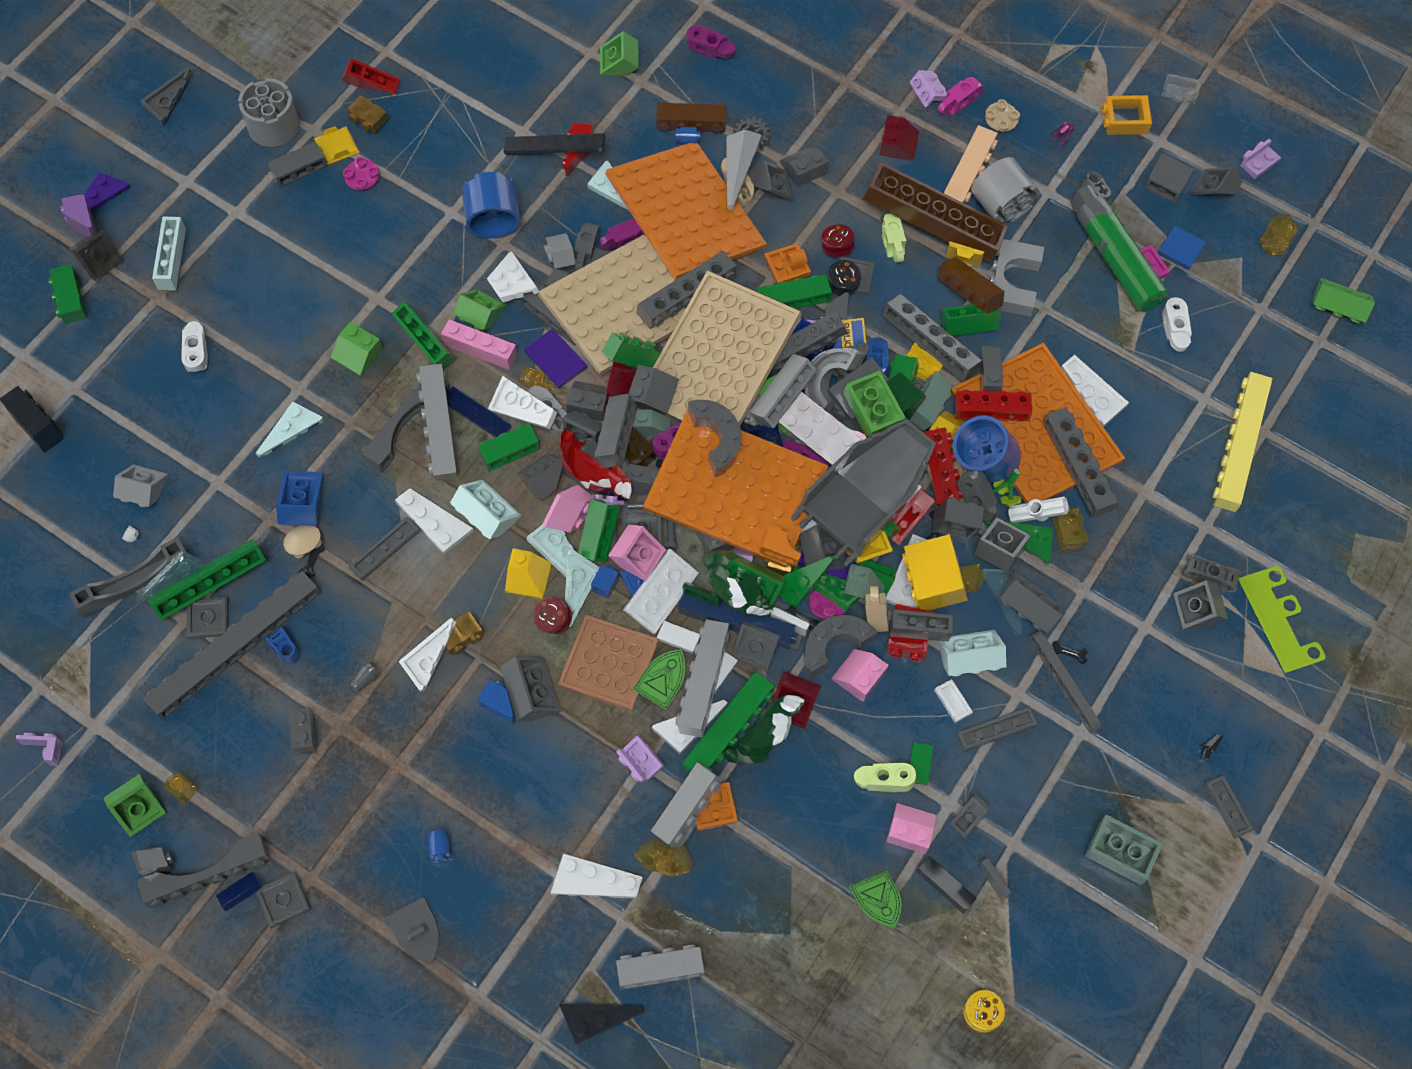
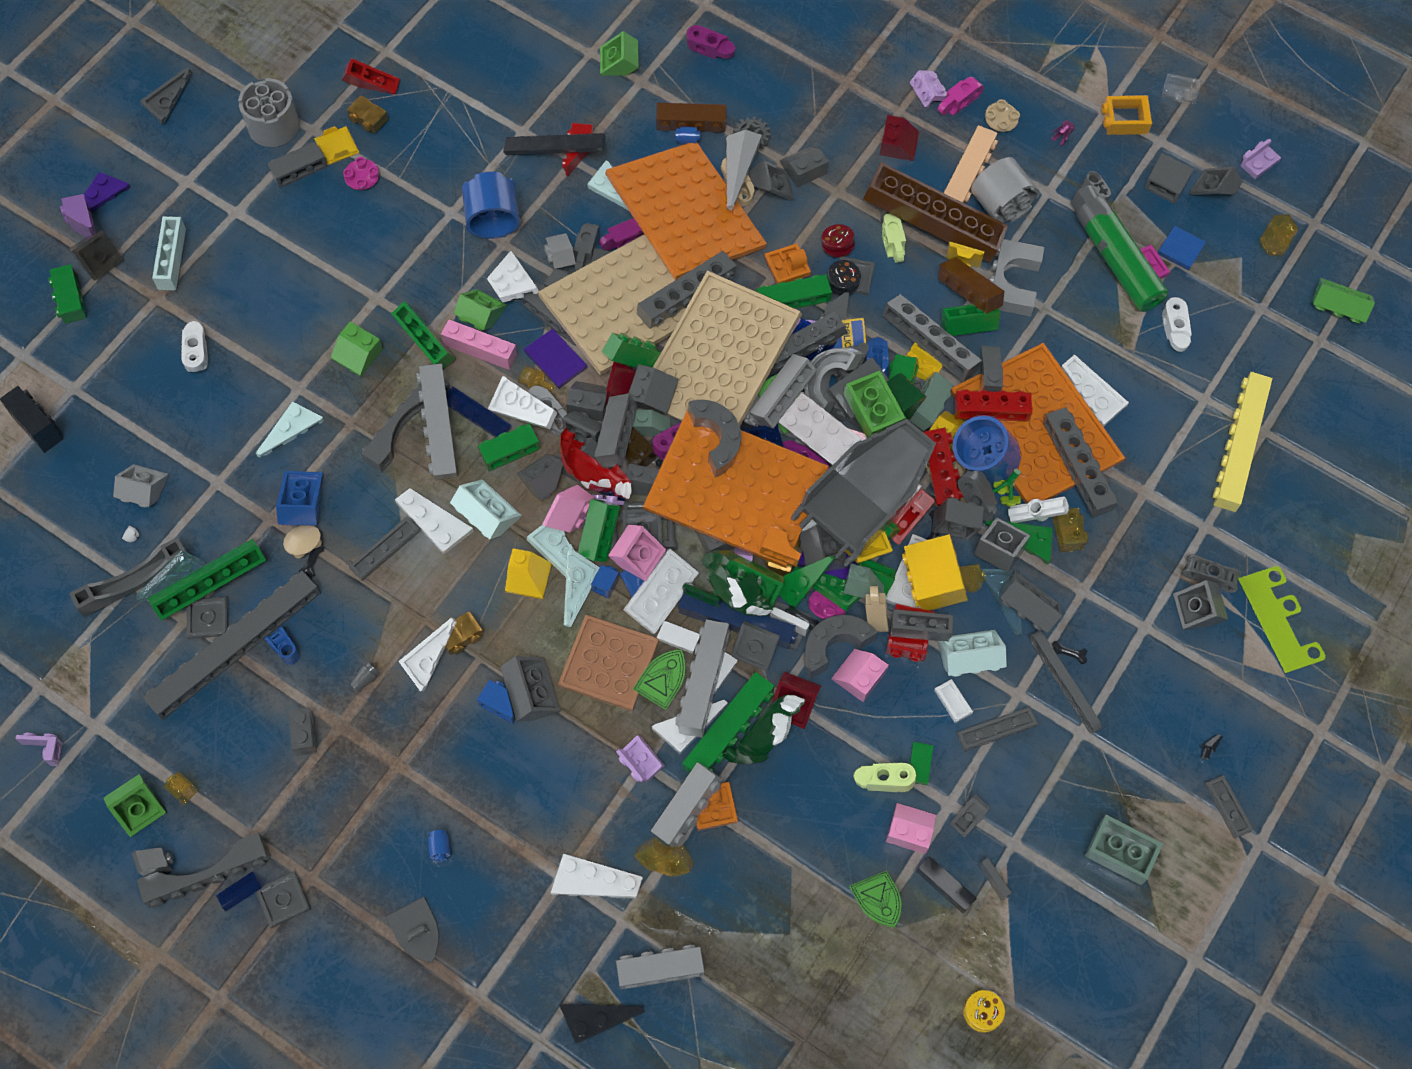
(552, 615): dark red head -> none

